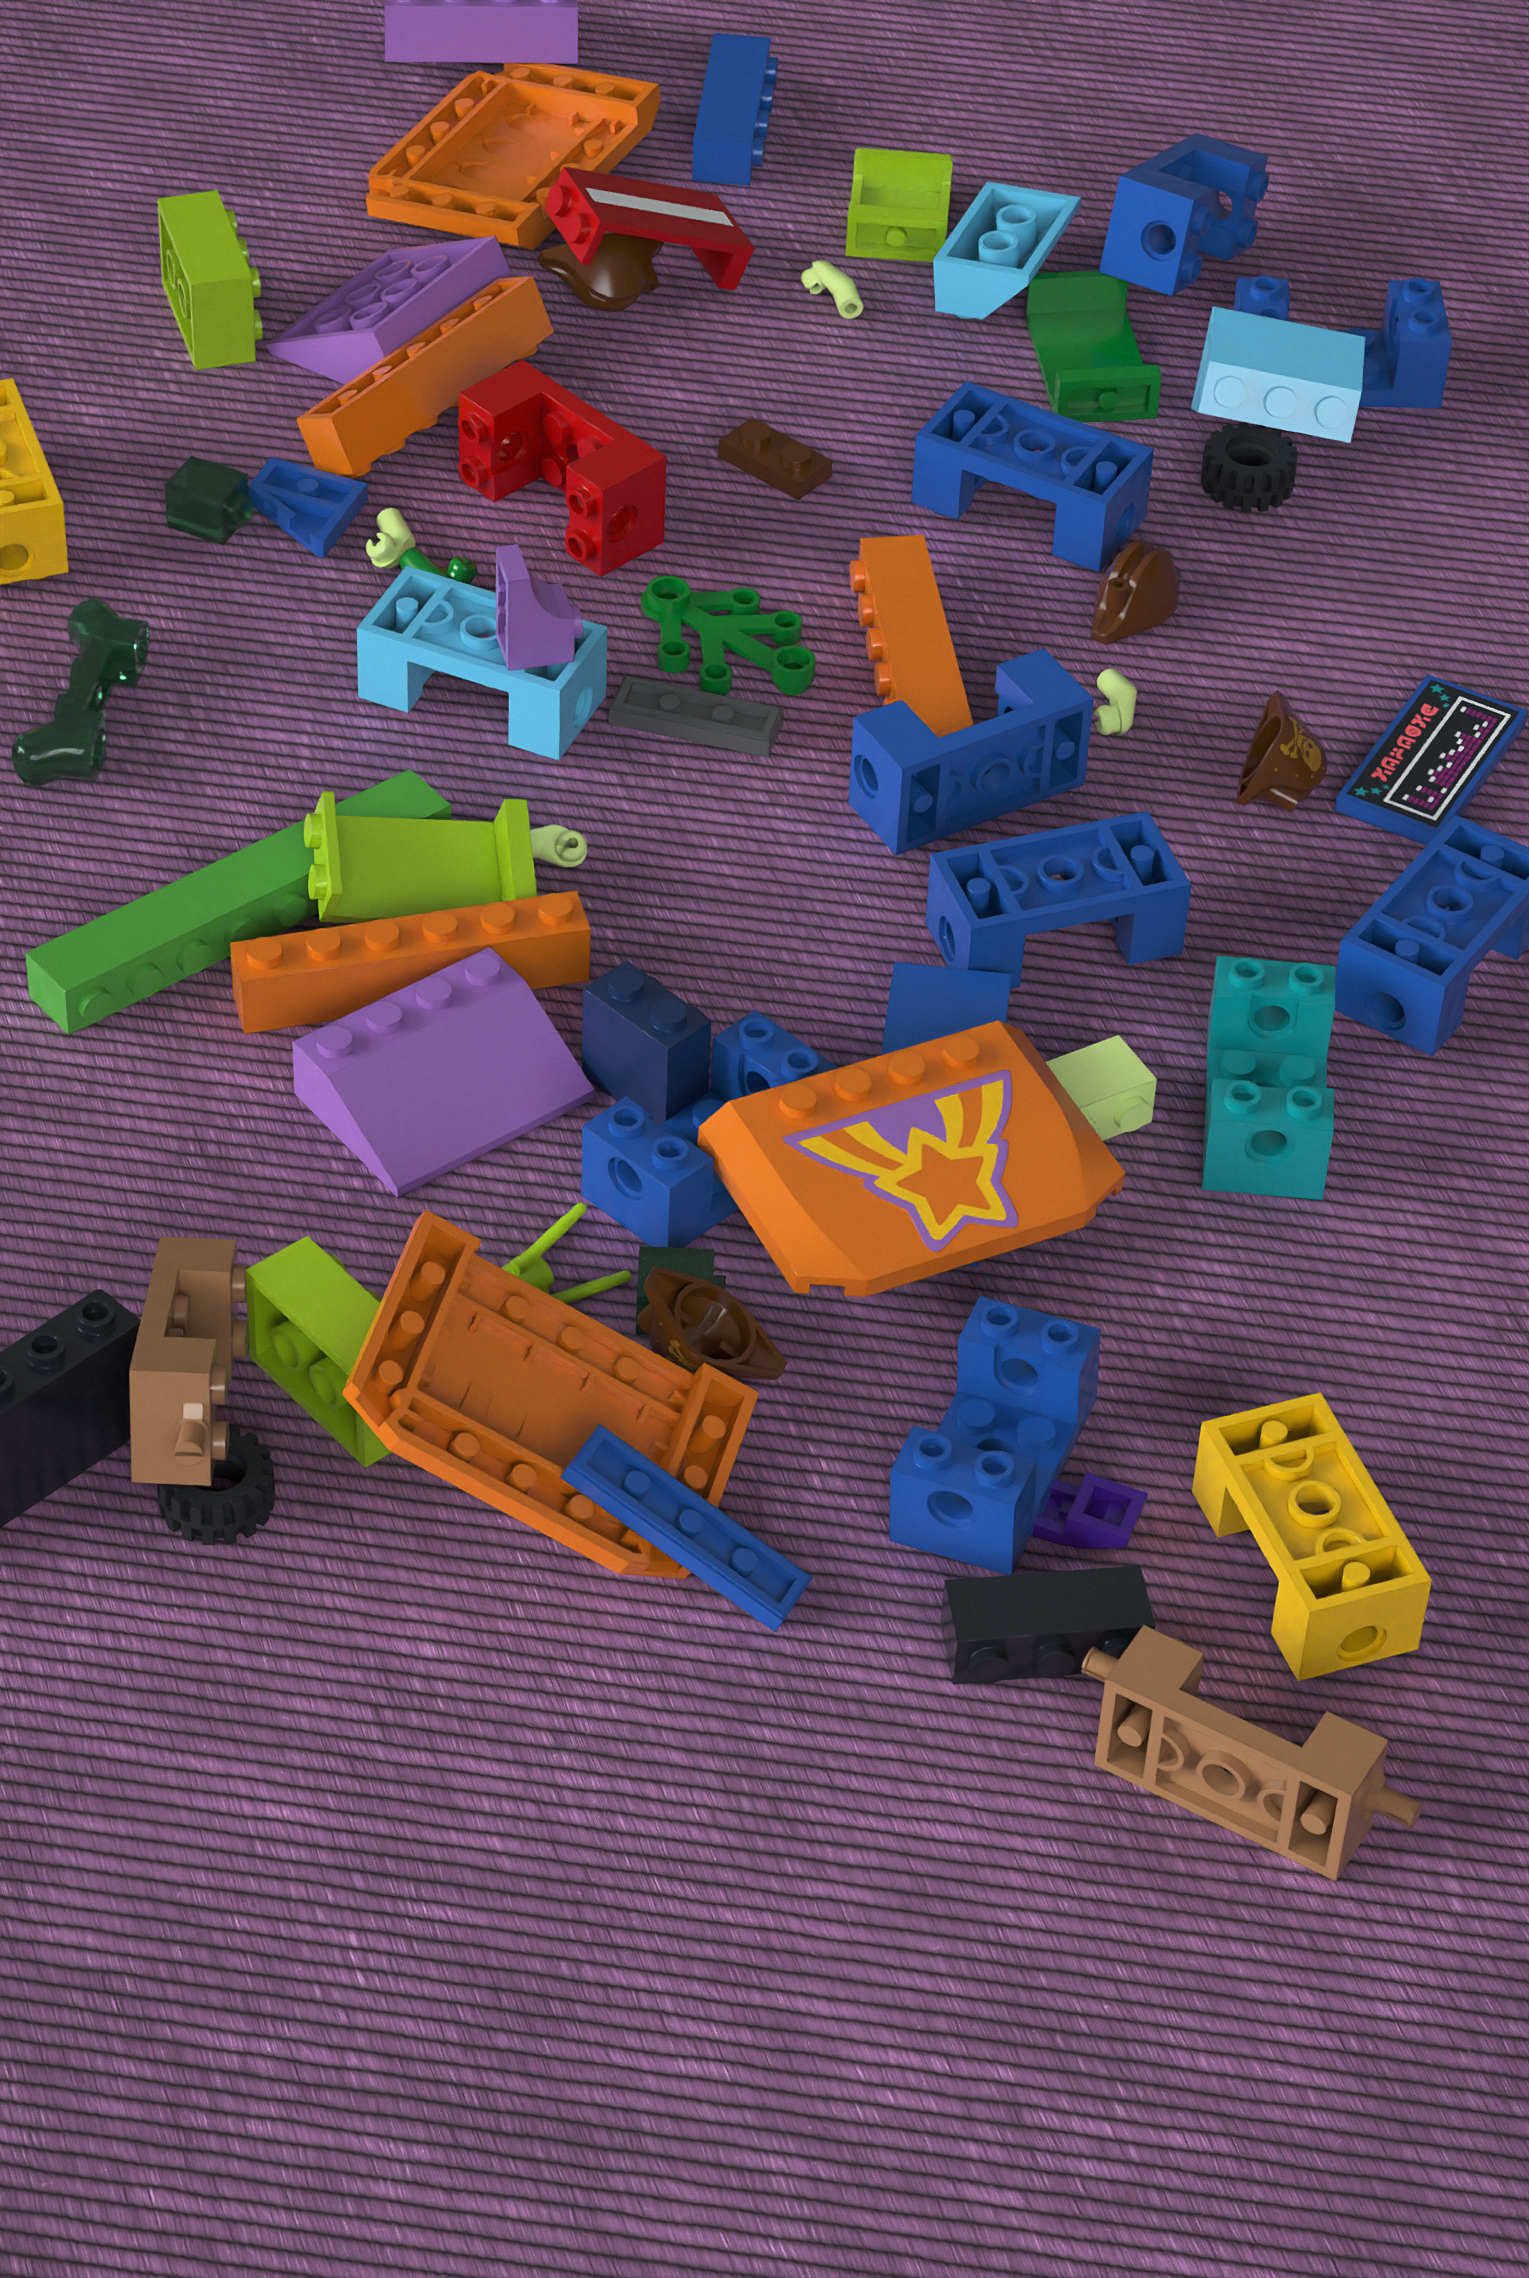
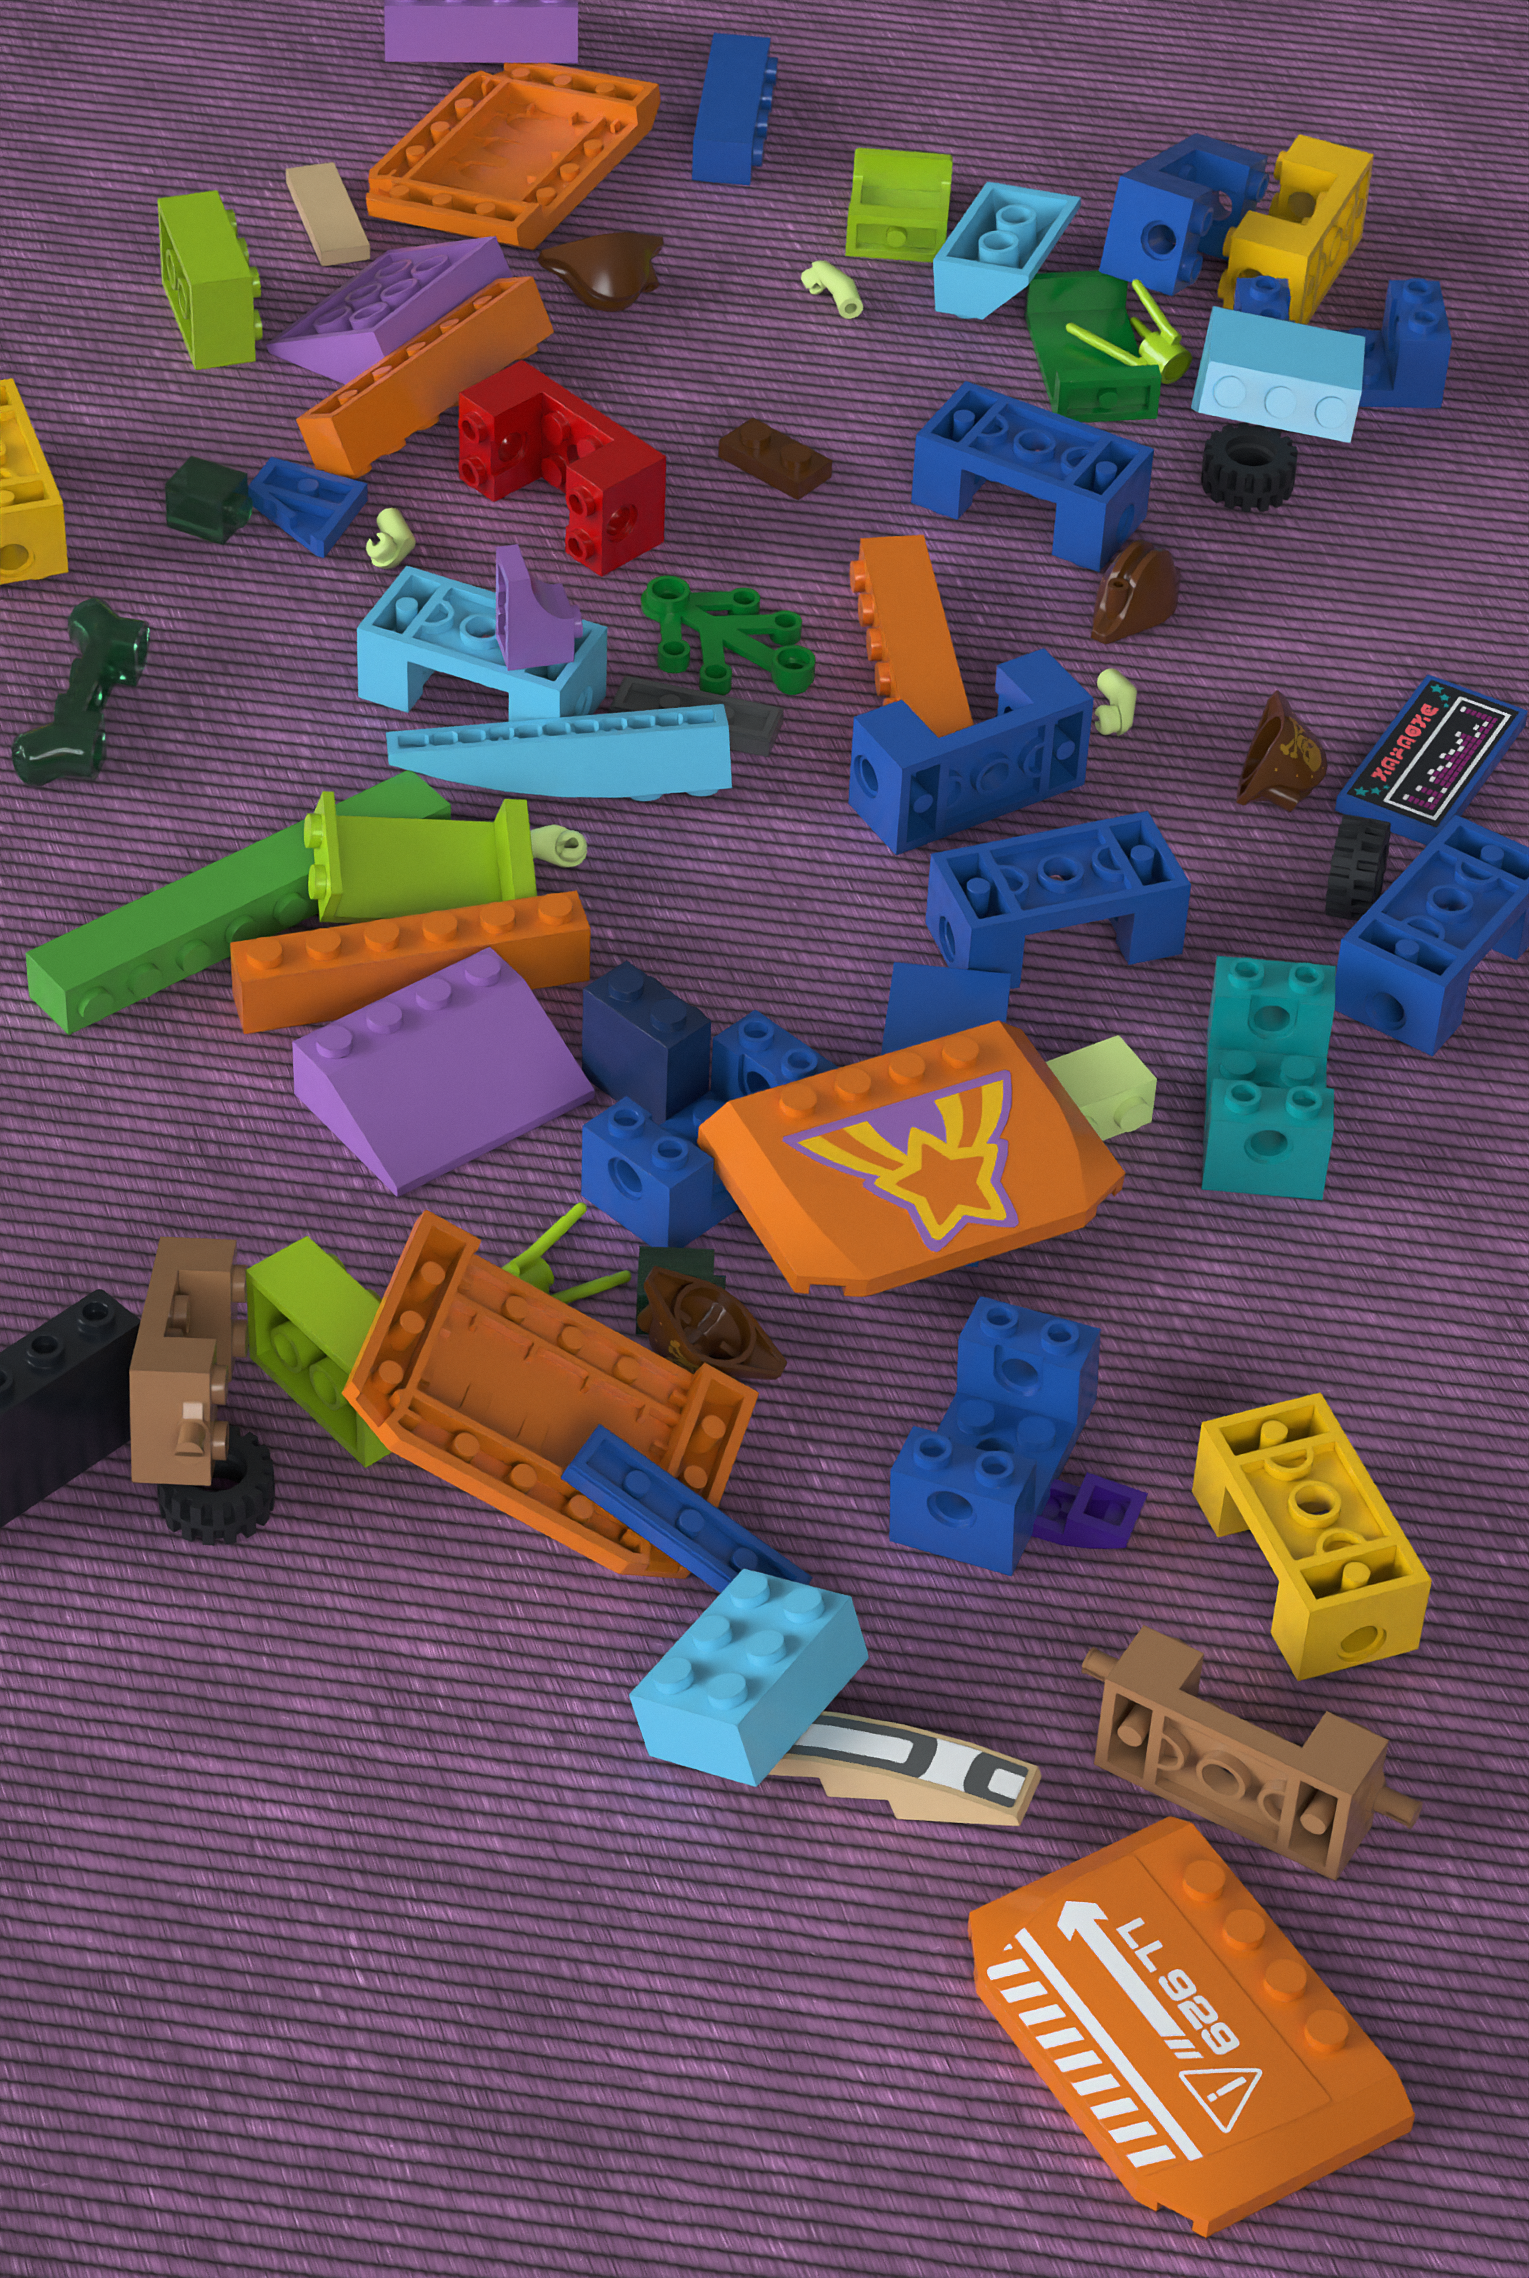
(328, 214): none -> tan tile
(459, 569): green arm -> none
(579, 755): none -> medium azure slope
(590, 203): red panel -> none
(749, 1677): none -> medium azure brick
(913, 1769): none -> slope
(1040, 1622): black brick -> none
(1157, 347): none -> lime plant
(1183, 2028): none -> orange slope
(1303, 234): none -> yellow plate
(1357, 866): none -> black tyre

